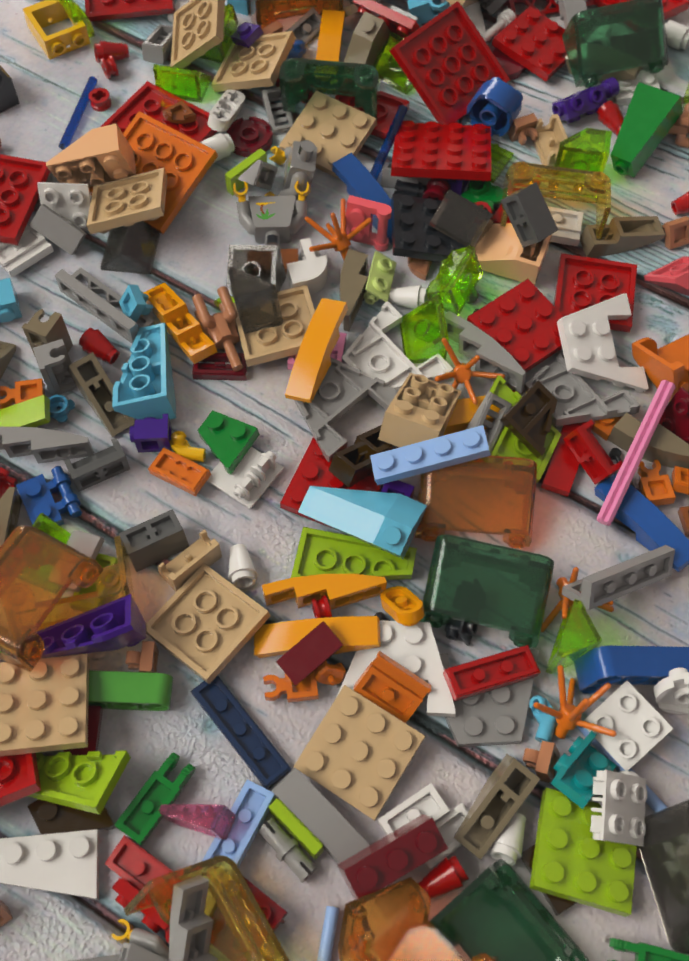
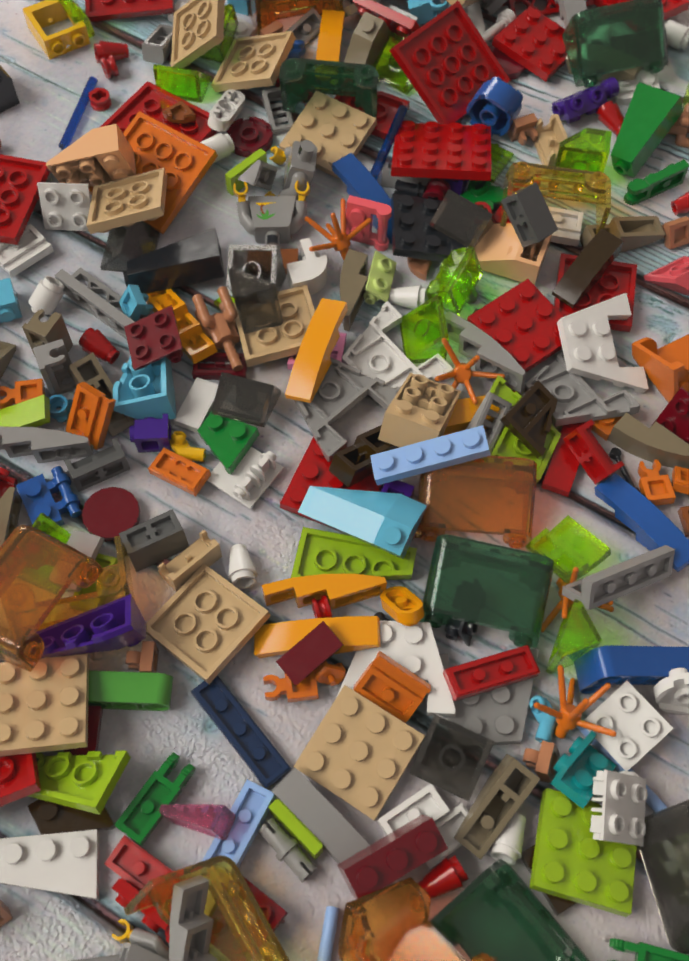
(47, 295): none -> white brick
(57, 229): light grey tile -> none
(90, 414): none -> orange plate
(110, 512): none -> dark red tile
(154, 338): none -> dark red hinge
(177, 264): none -> black slope
(196, 405): none -> white tile
(245, 399): none -> clear smoke slope
(246, 34): plate -> none
(452, 757): none -> clear smoke slope
(569, 547): none -> clear neon green slope
(588, 268): none -> dark brown slope
(635, 453): bright pink axle -> none
(656, 183): none -> green hinge

